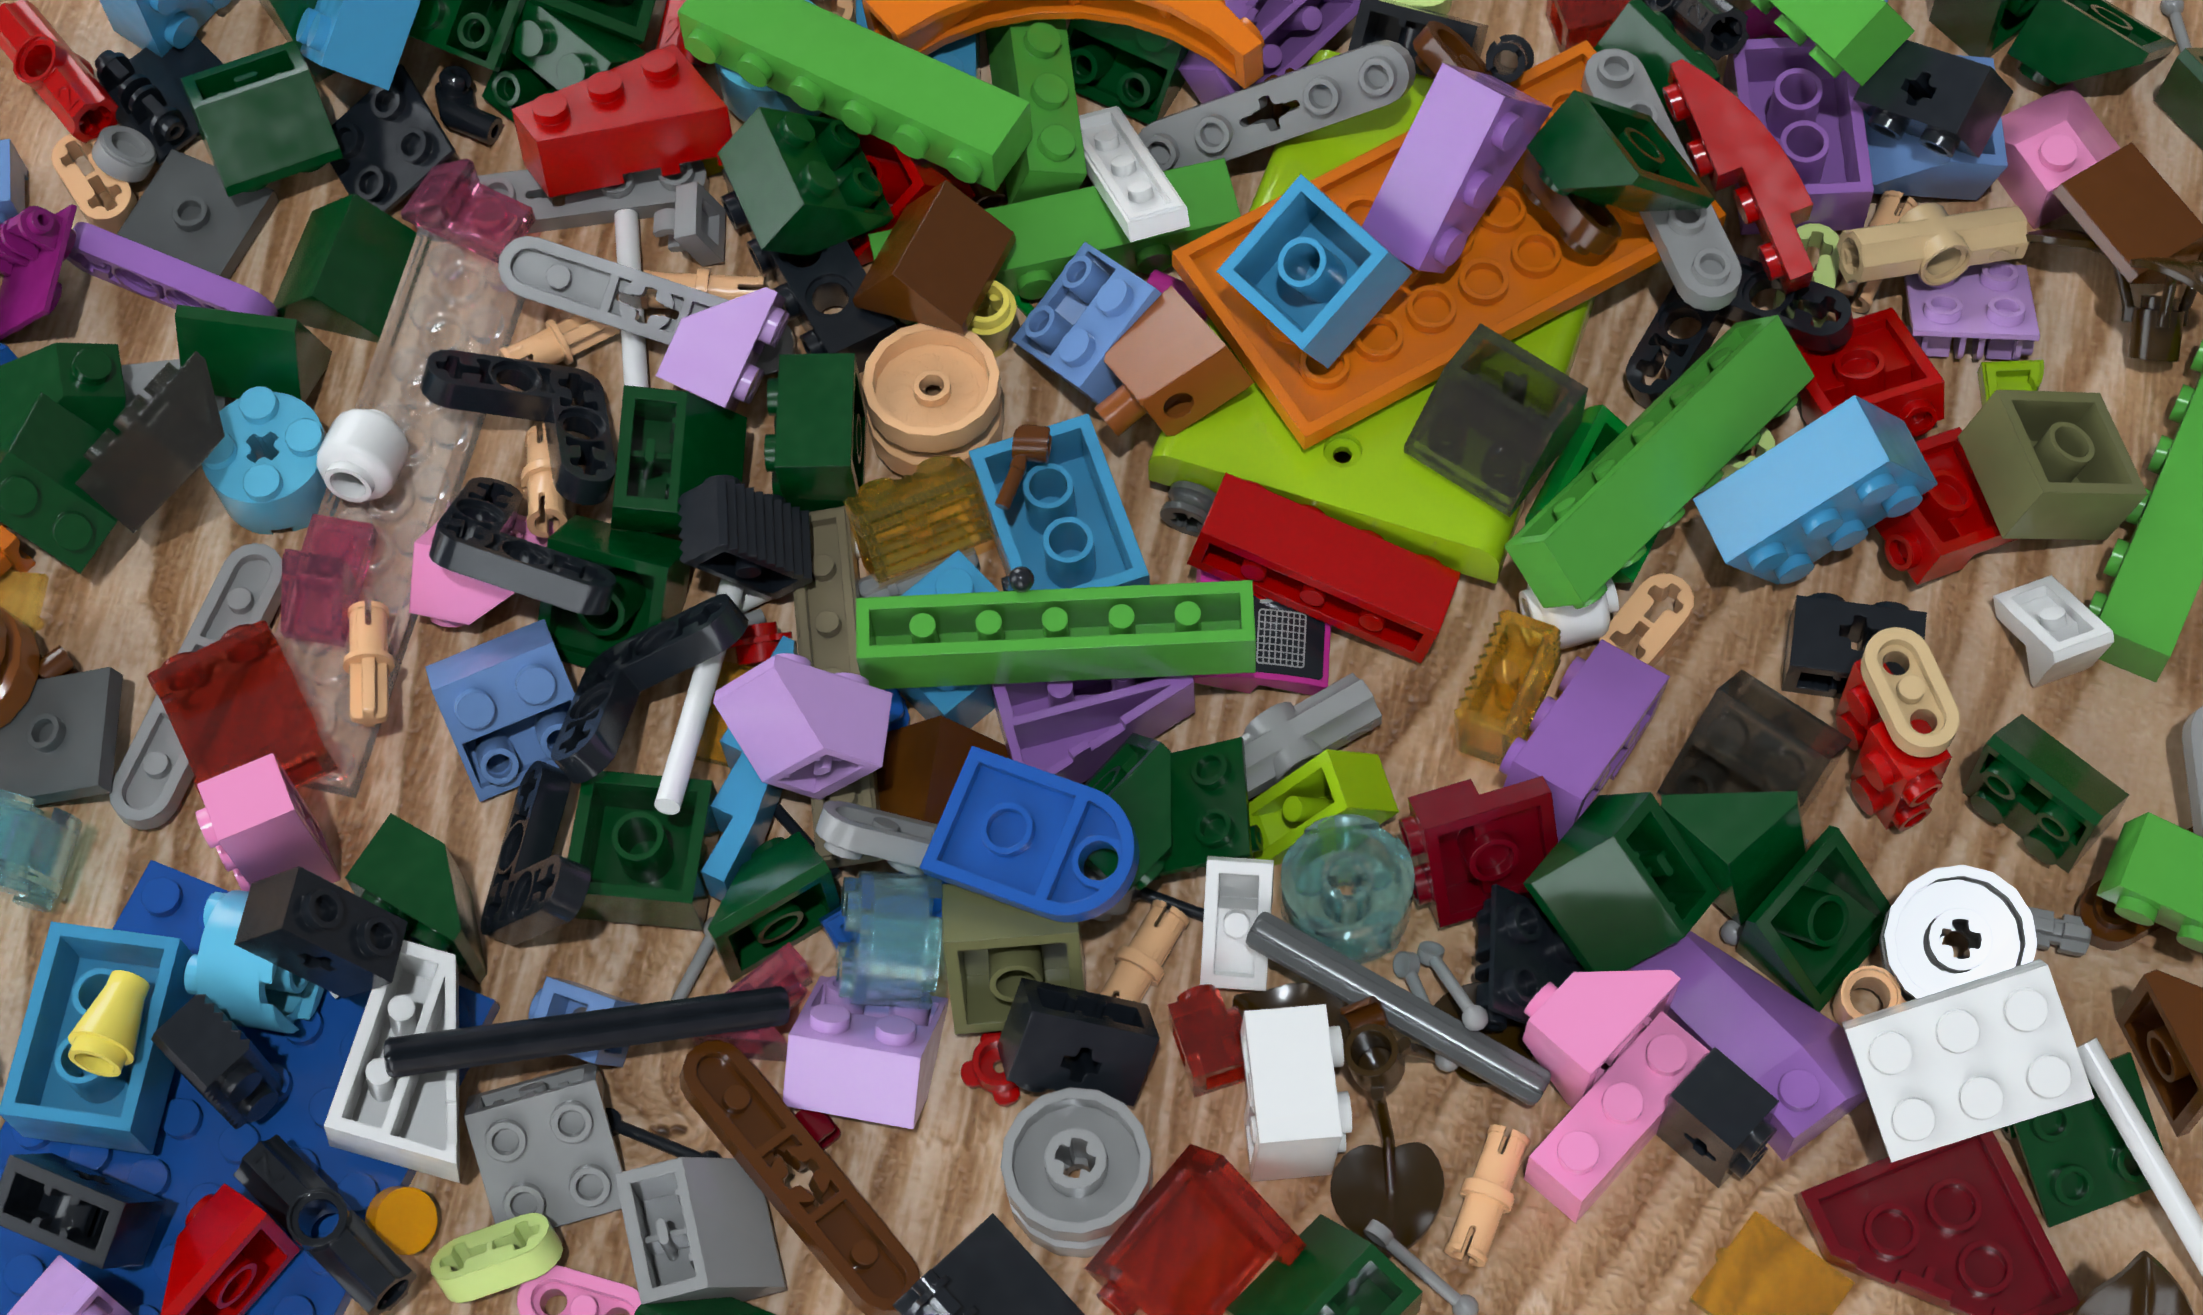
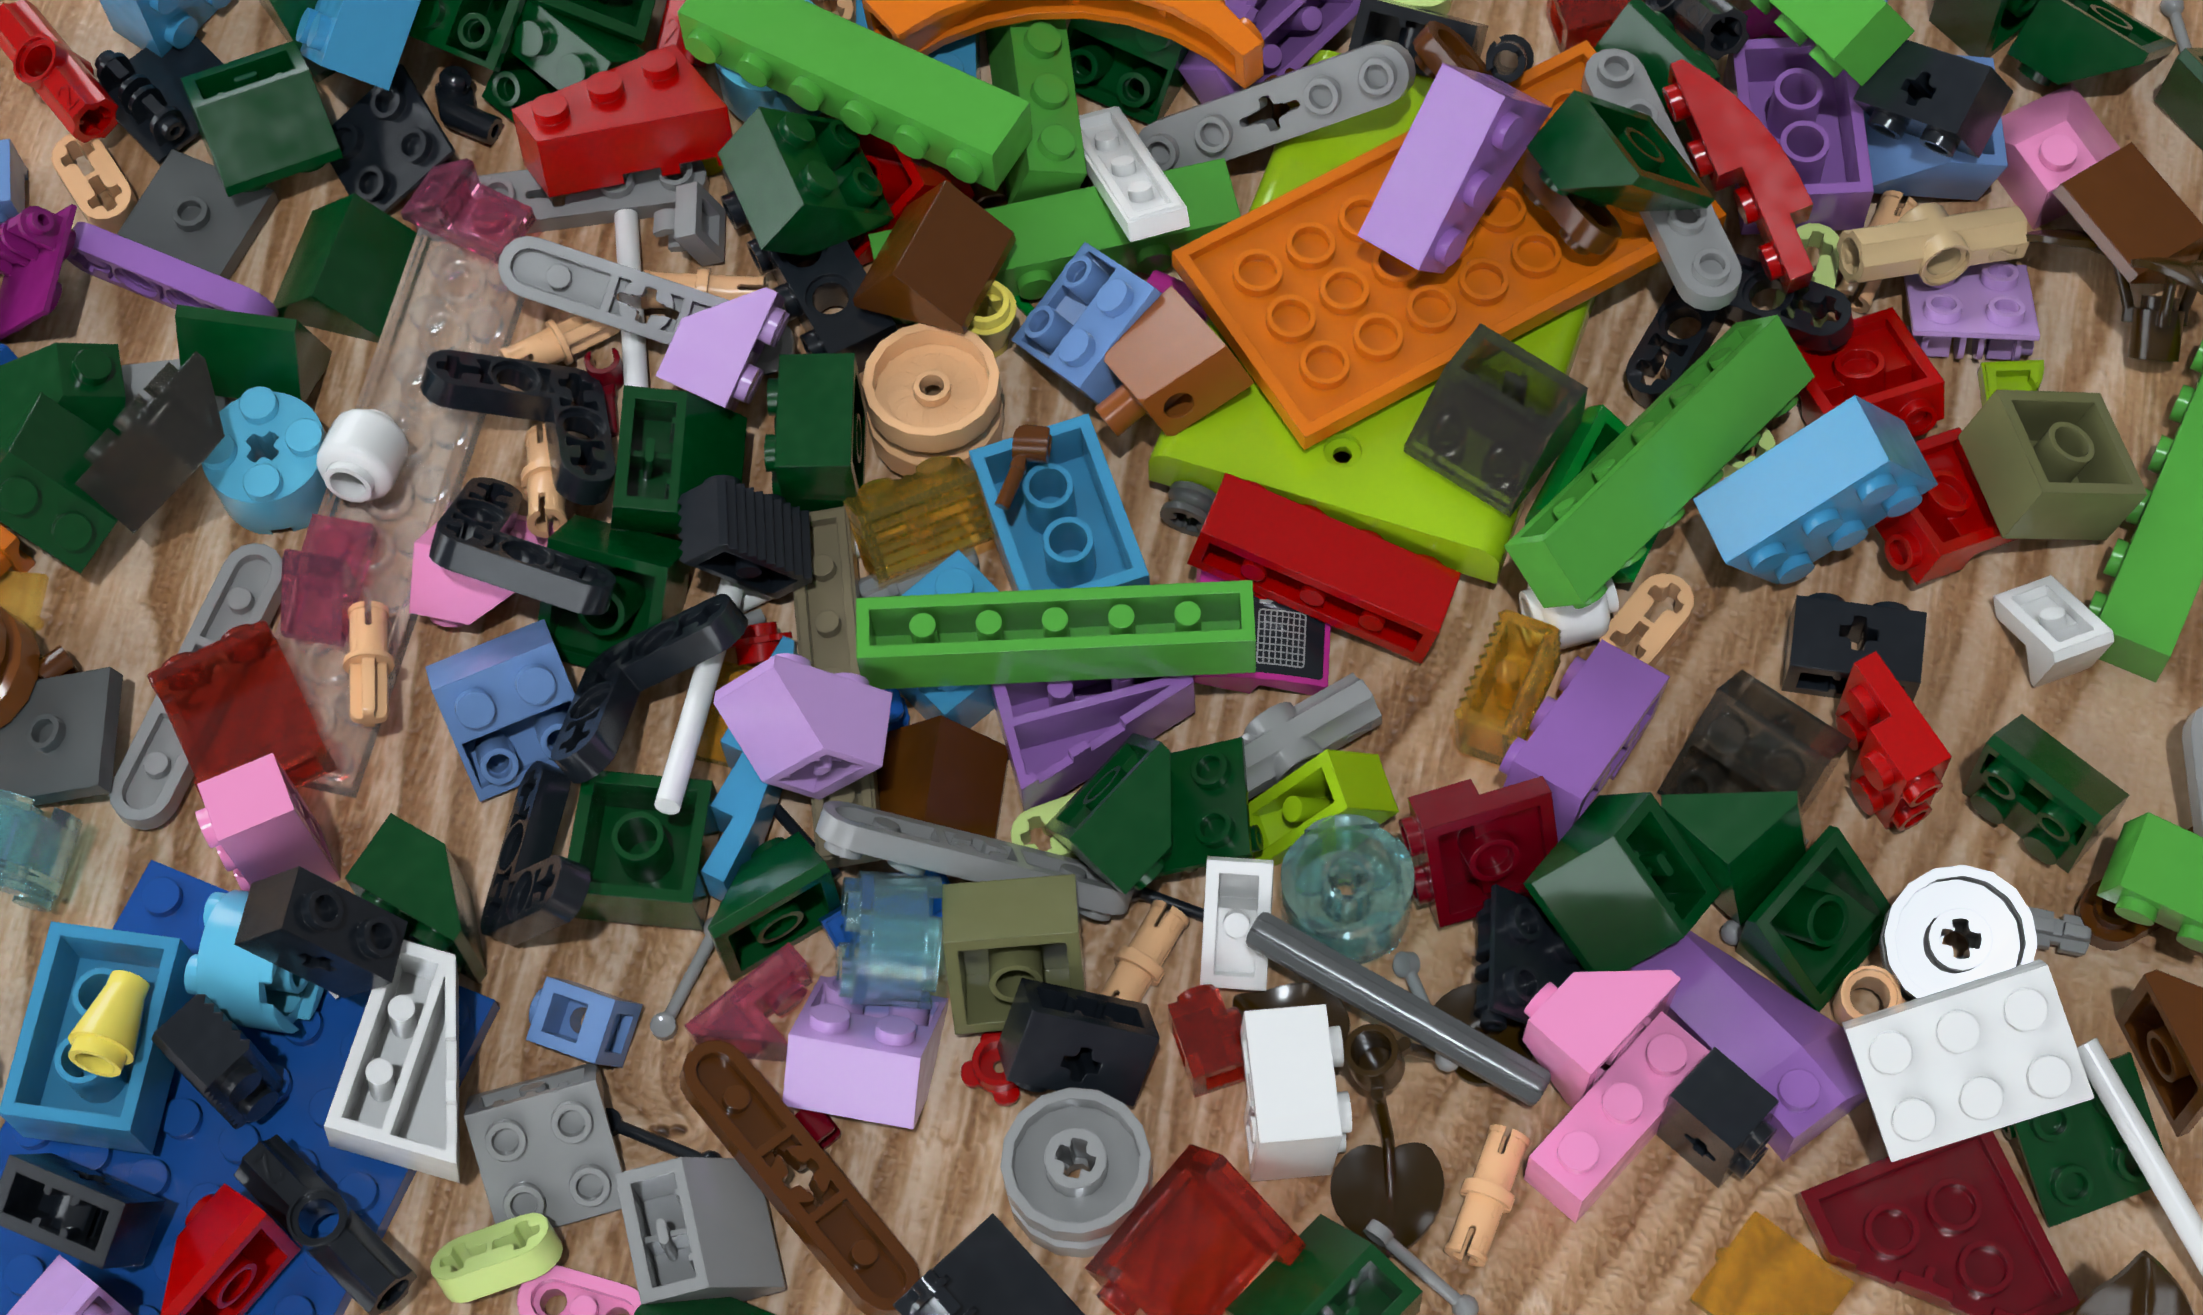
(124, 153): light grey tile -> none
(403, 1218): light orange tile -> none
(585, 1031): black axle -> none
(611, 381): none -> dark red hand
(1020, 580): black hinge -> none
(1027, 838): blue tile -> none
(1314, 271): dark azure brick -> none
(1365, 1012): reddish brown hand -> none
(1473, 1016): light grey hinge -> none
(1910, 696): tan plate -> none

